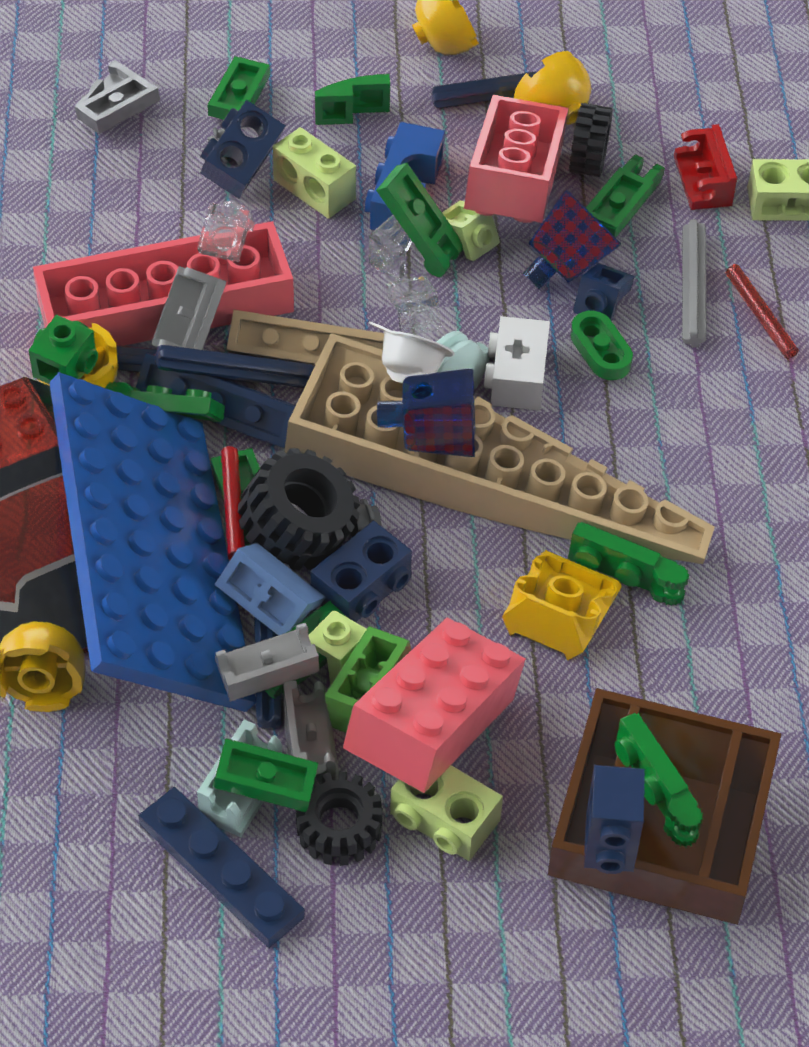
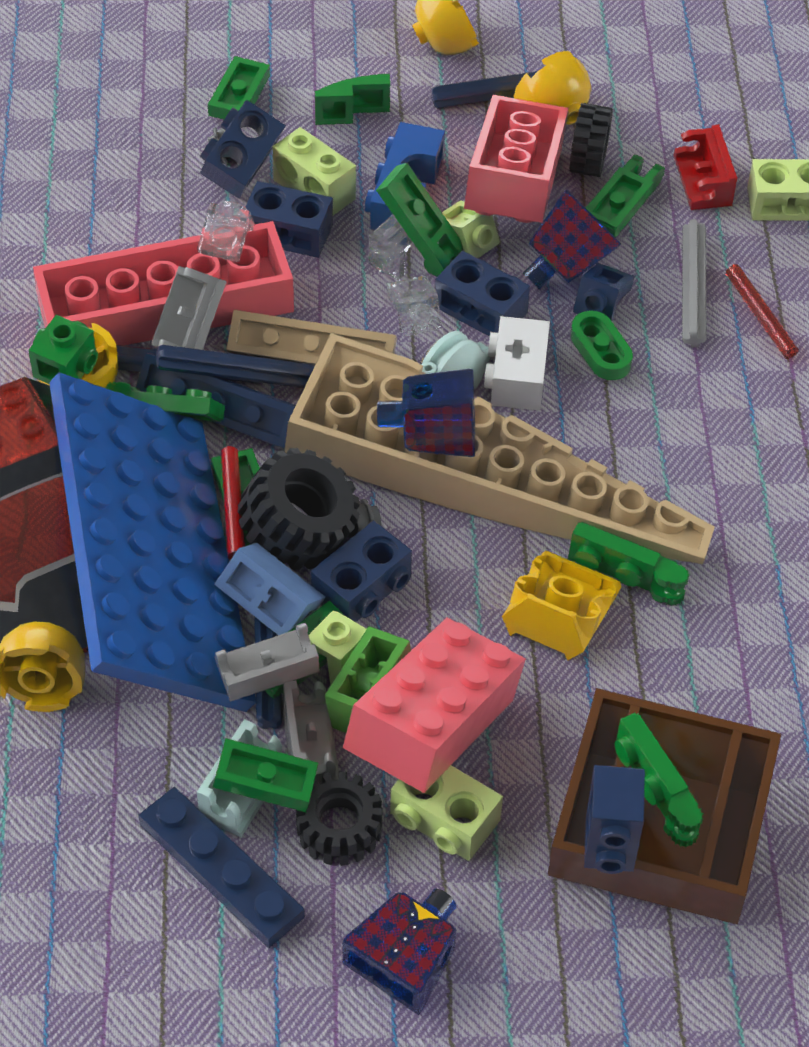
(115, 98): flat silver wing -> none
(299, 216): none -> dark blue brick
(404, 946): none -> clear blue torso
(410, 354): white piece -> none
(480, 293): none -> dark blue brick

